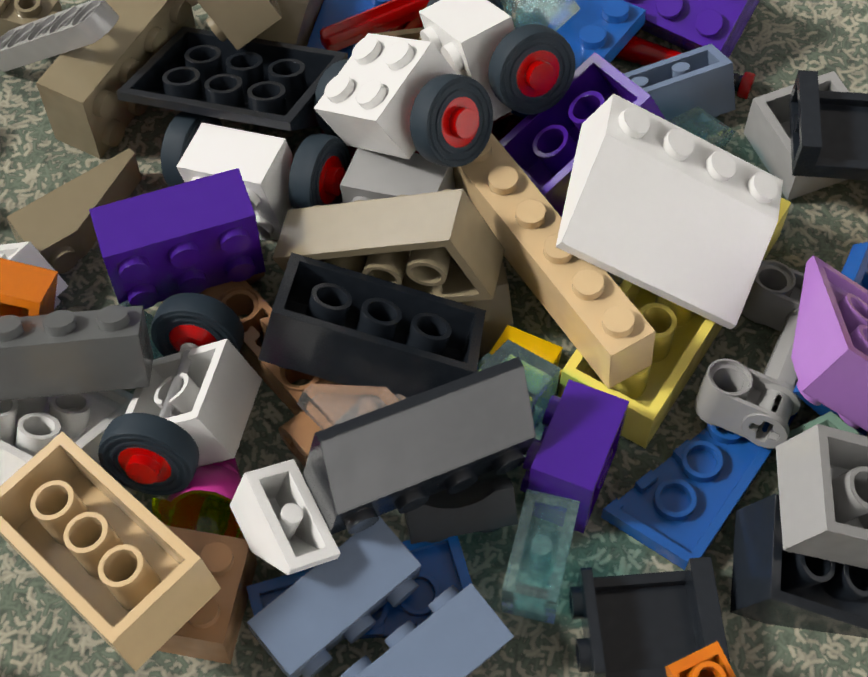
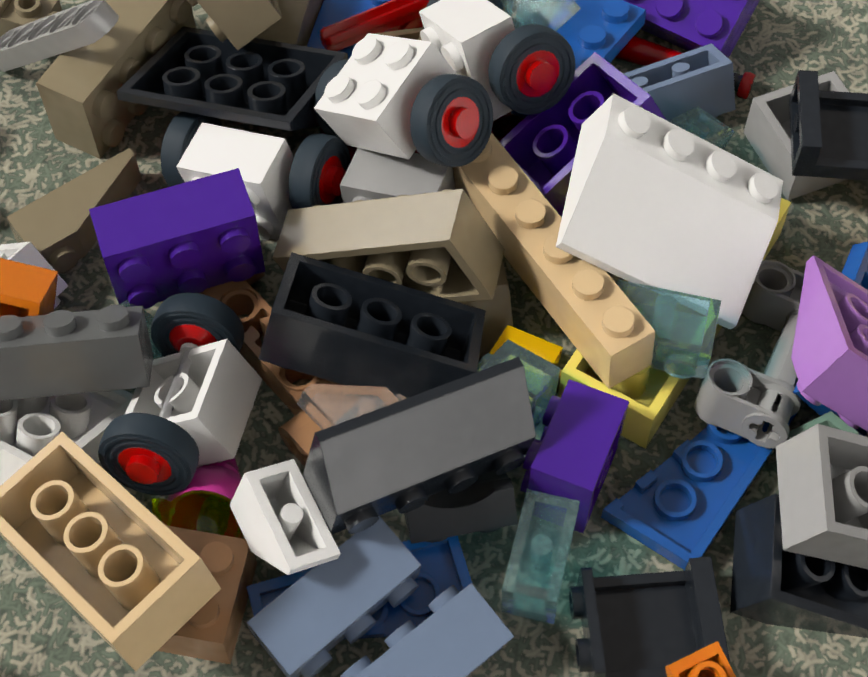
(682, 324): none -> clear light blue slope

